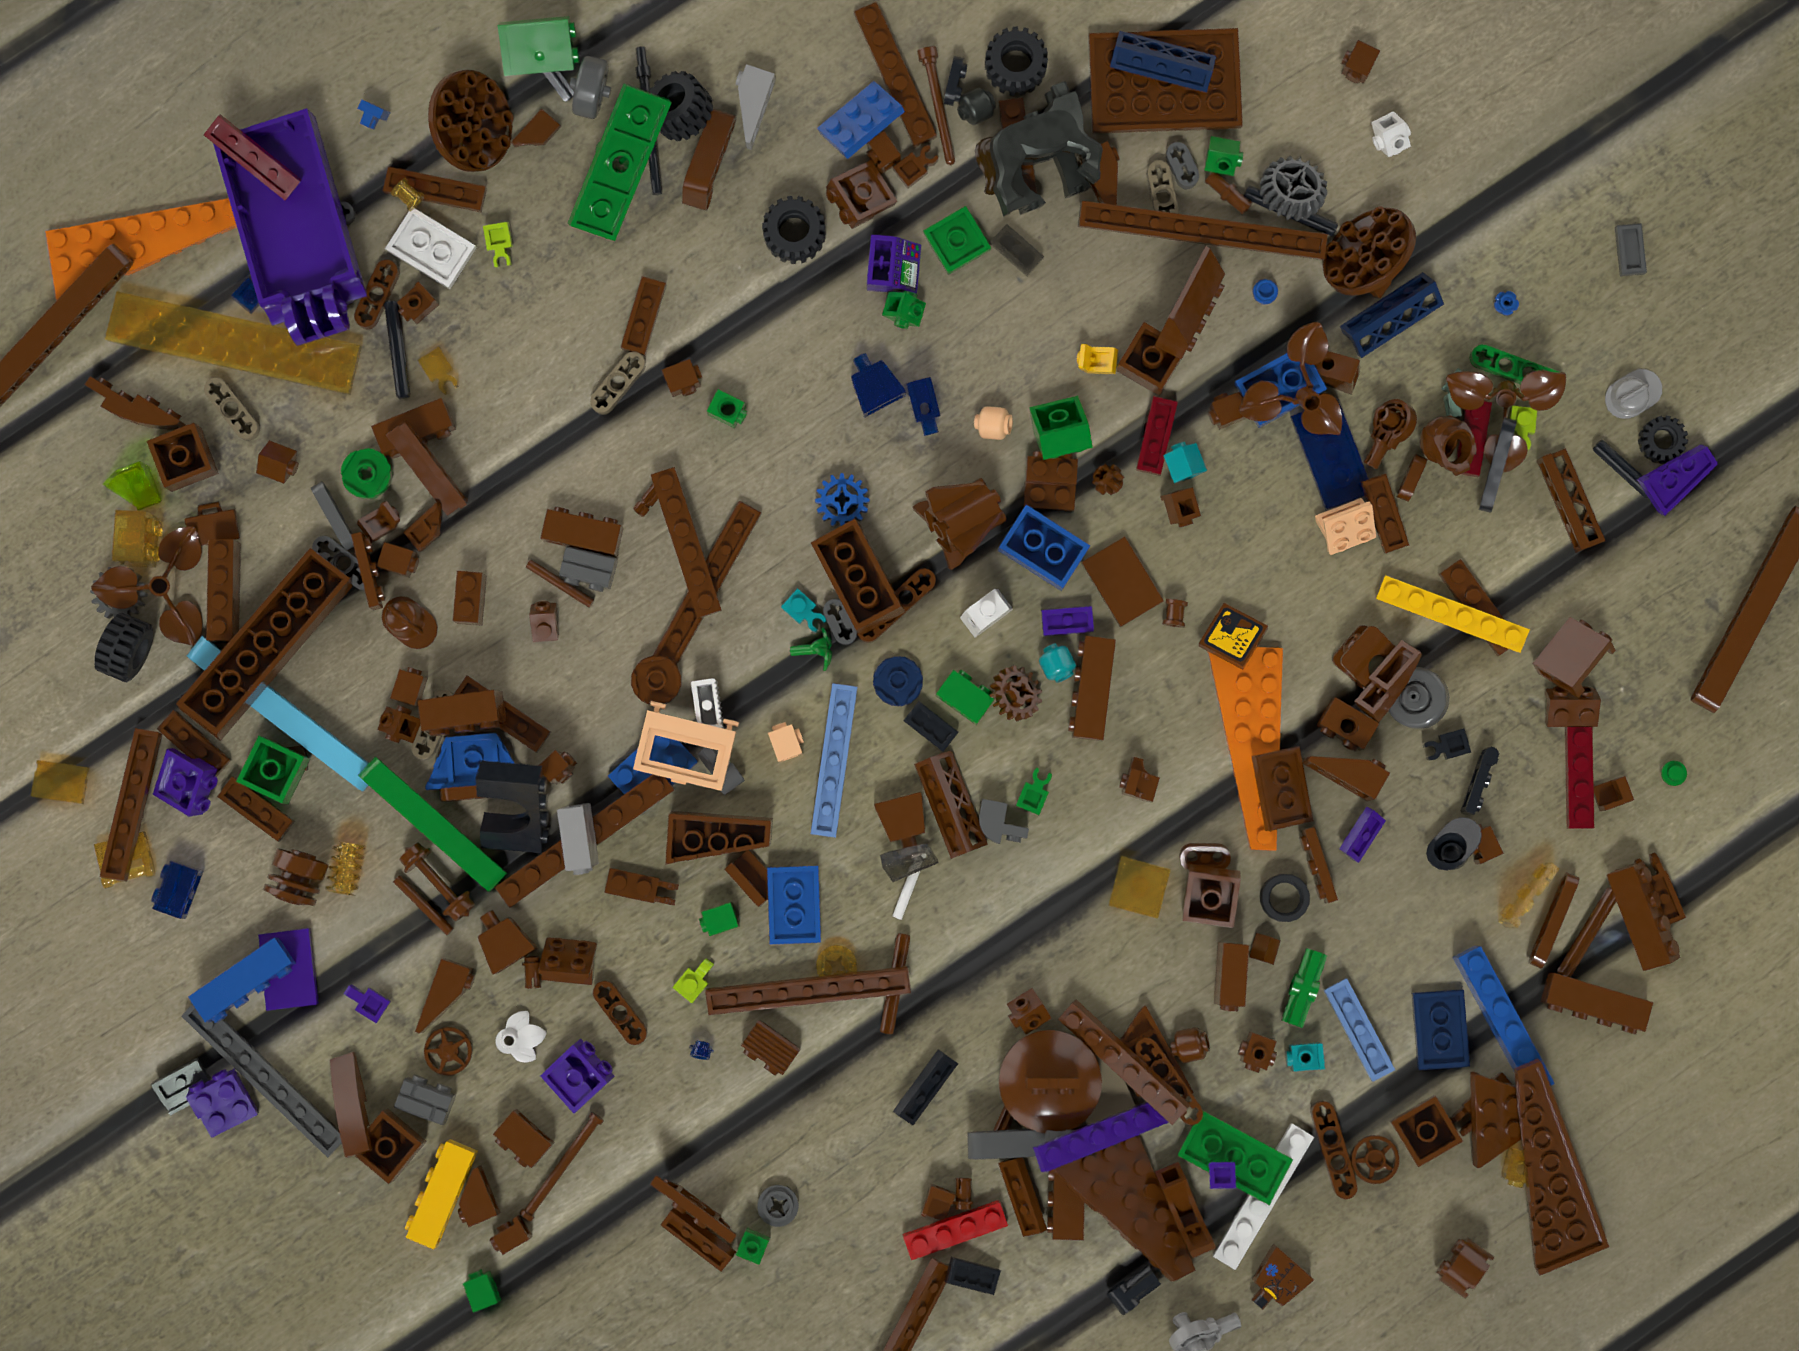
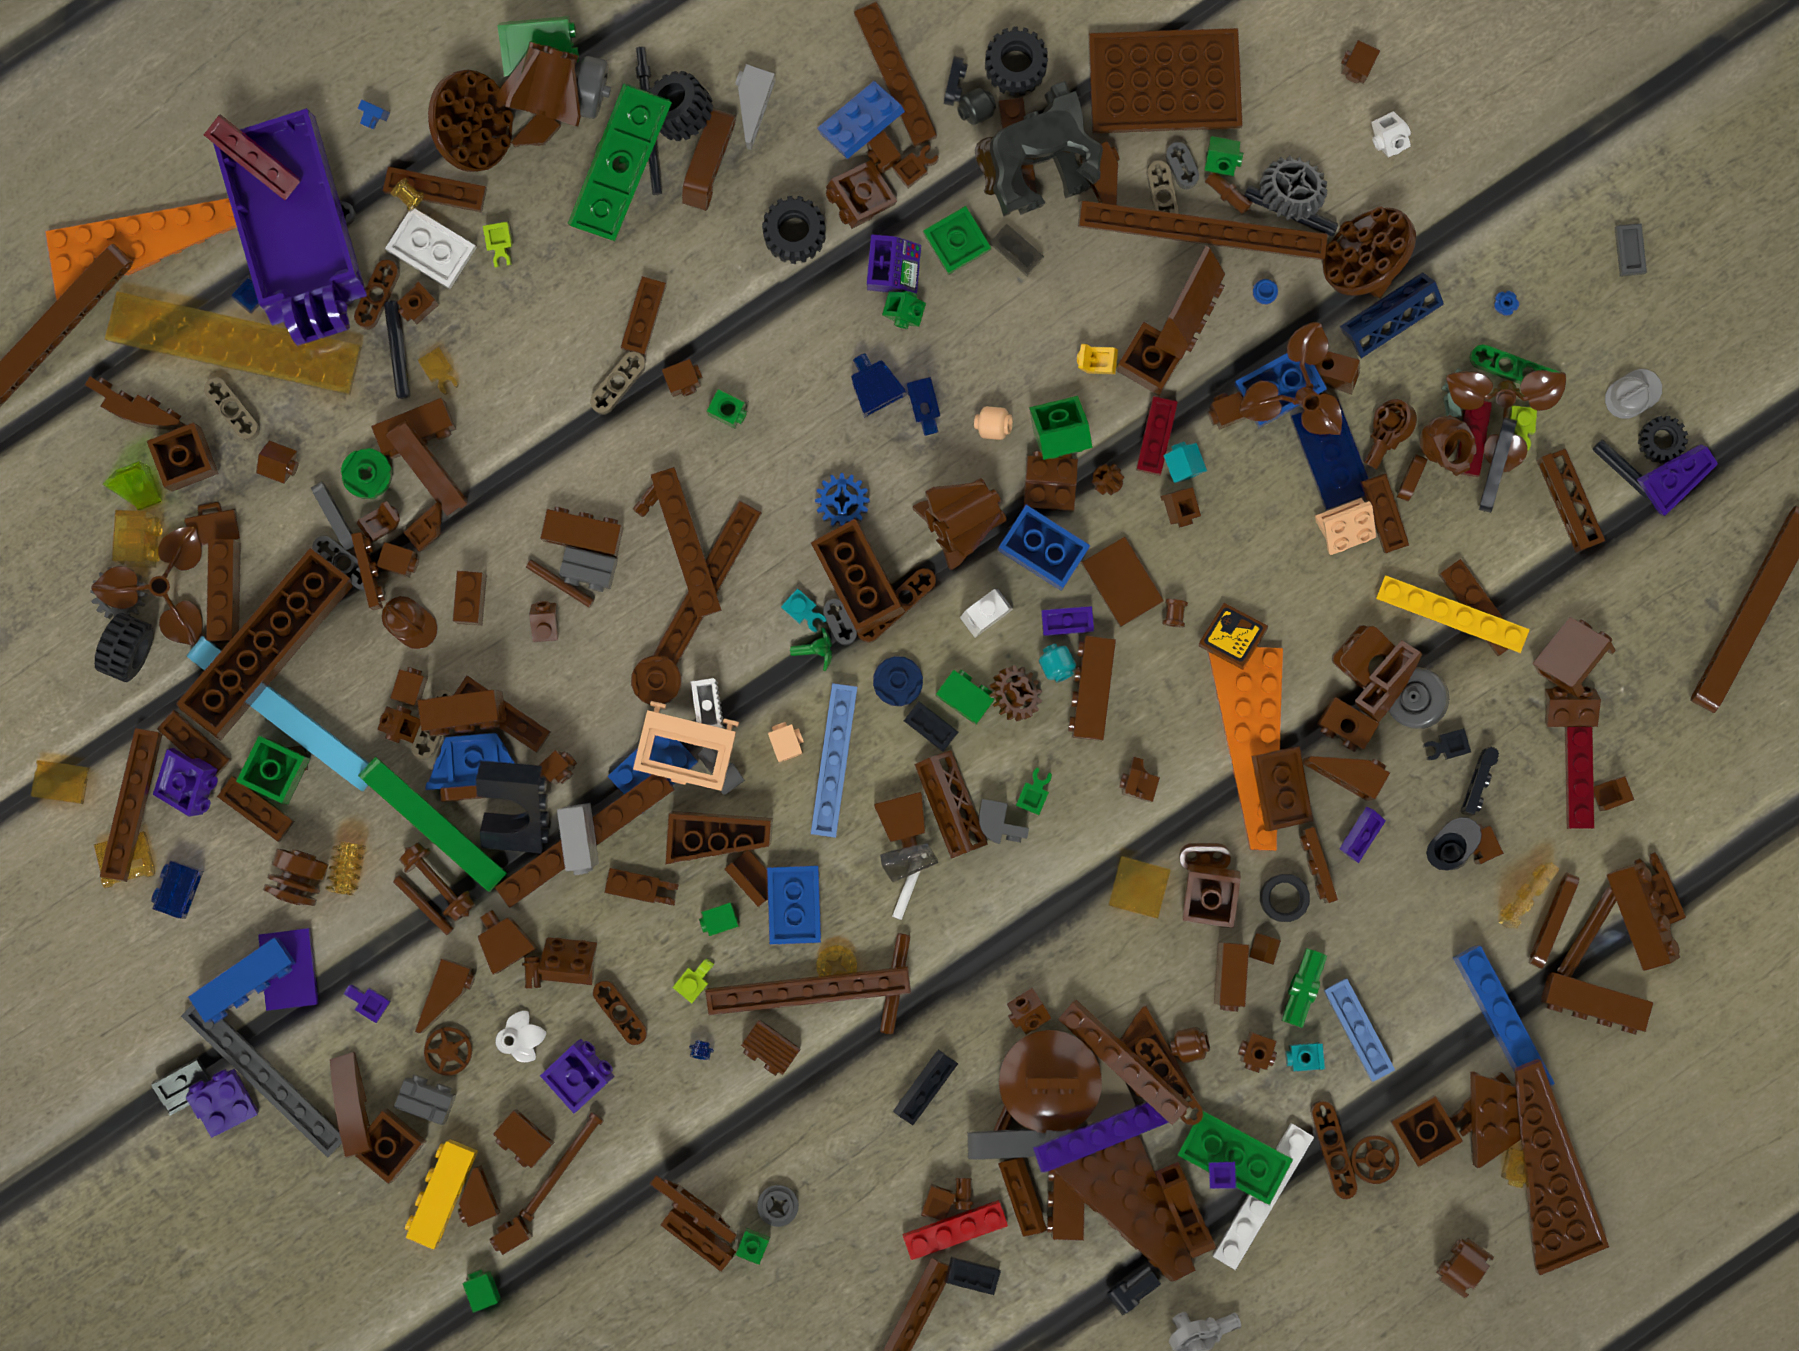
(544, 84): none -> reddish brown brick
(928, 57): reddish brown piece -> none
(1162, 63): dark blue fence -> none
(1279, 1279): reddish brown torso -> none
(1440, 1029): dark blue tile -> none
(1674, 773): green plate -> none

